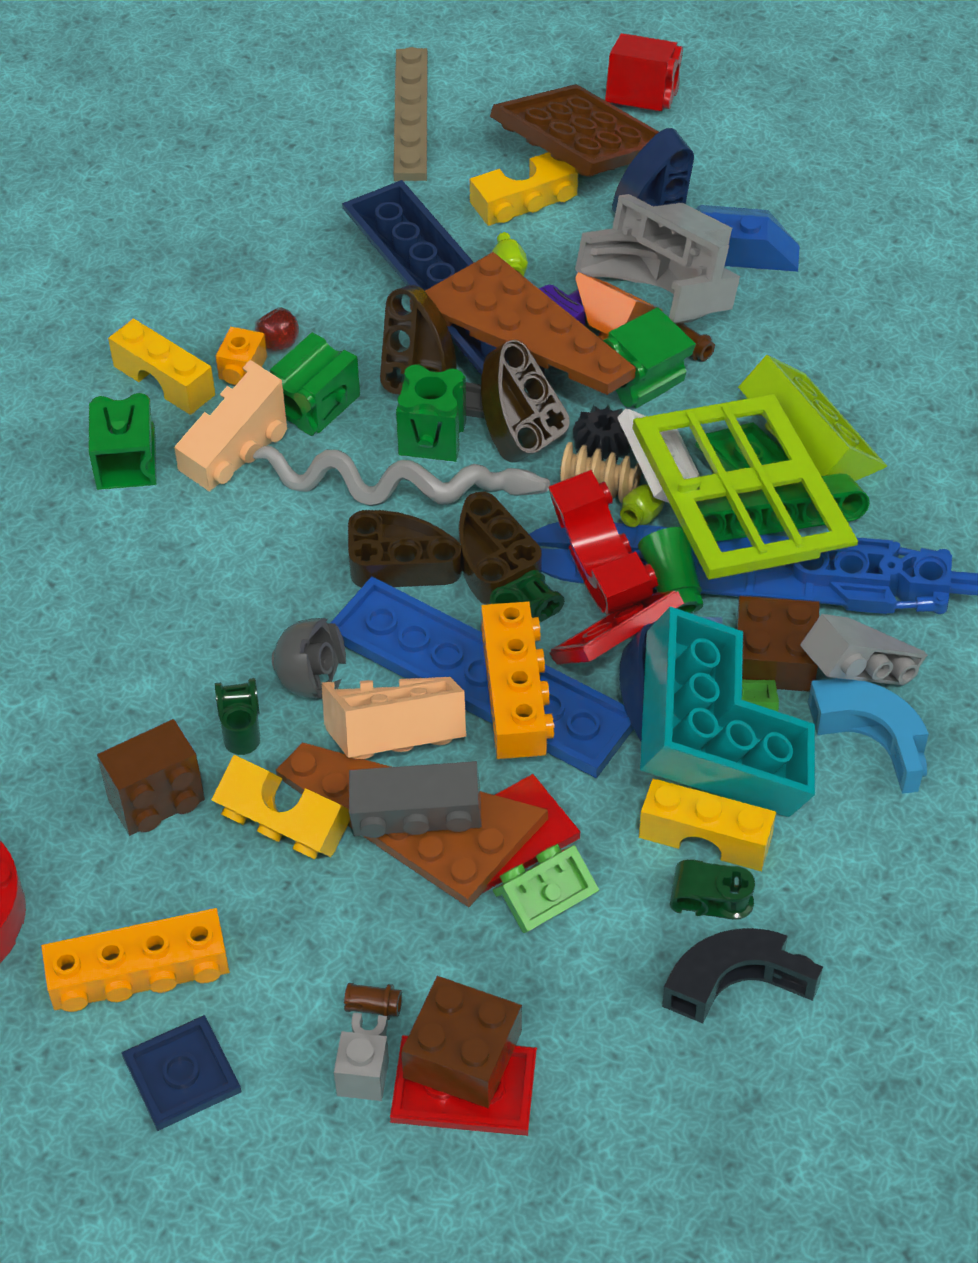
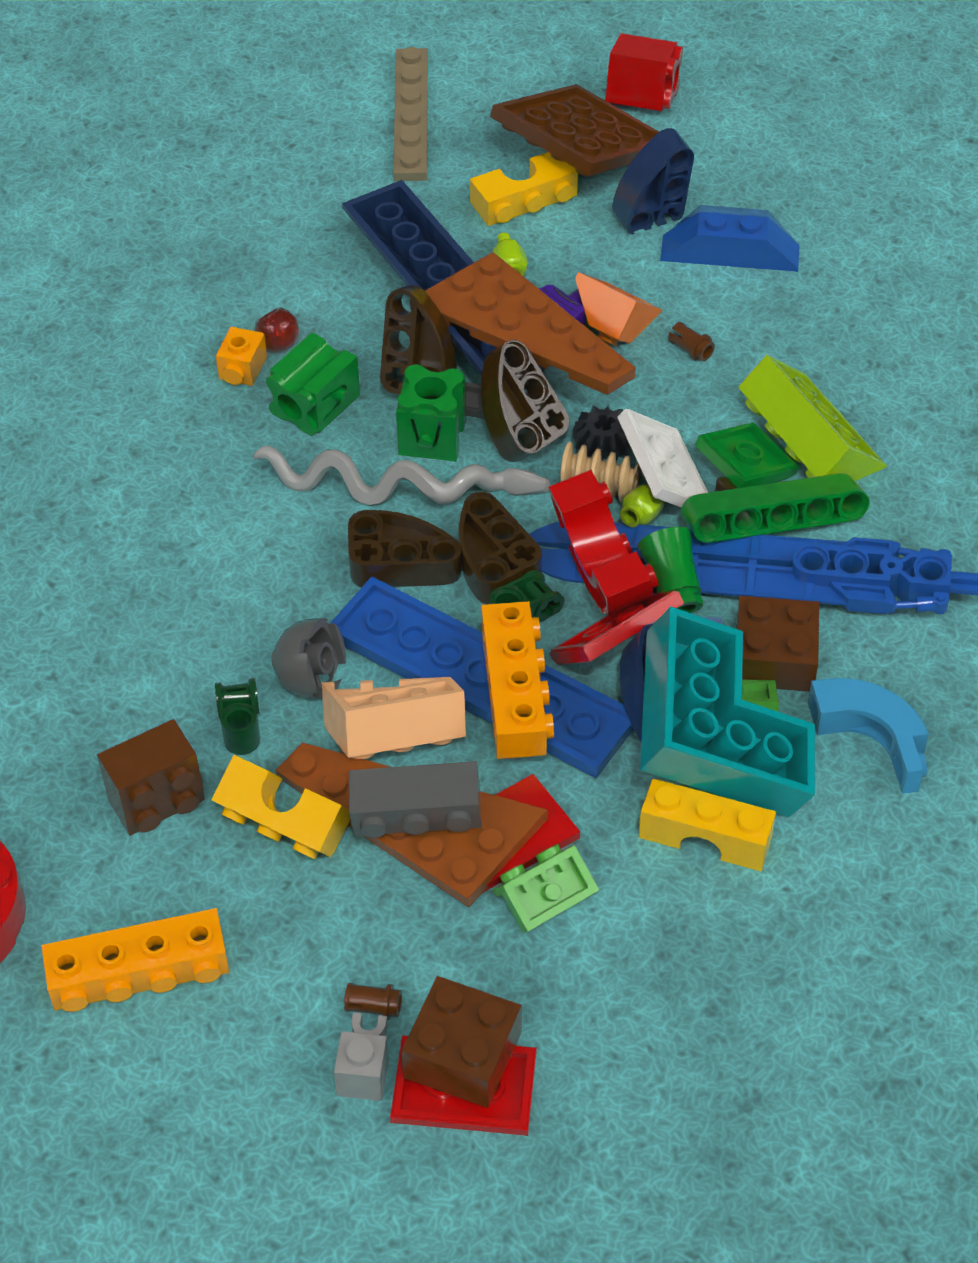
(122, 442): green piece -> none
(181, 1072): dark blue tile -> none
(183, 377): yellow arch -> none
(238, 427): light nougat wedge -> none
(657, 352): green piece -> none
(665, 248): light grey piece -> none
(686, 492): lime door -> none
(709, 890): dark green piece -> none
(735, 958): black arch -> none
(860, 653): light grey slope -> none

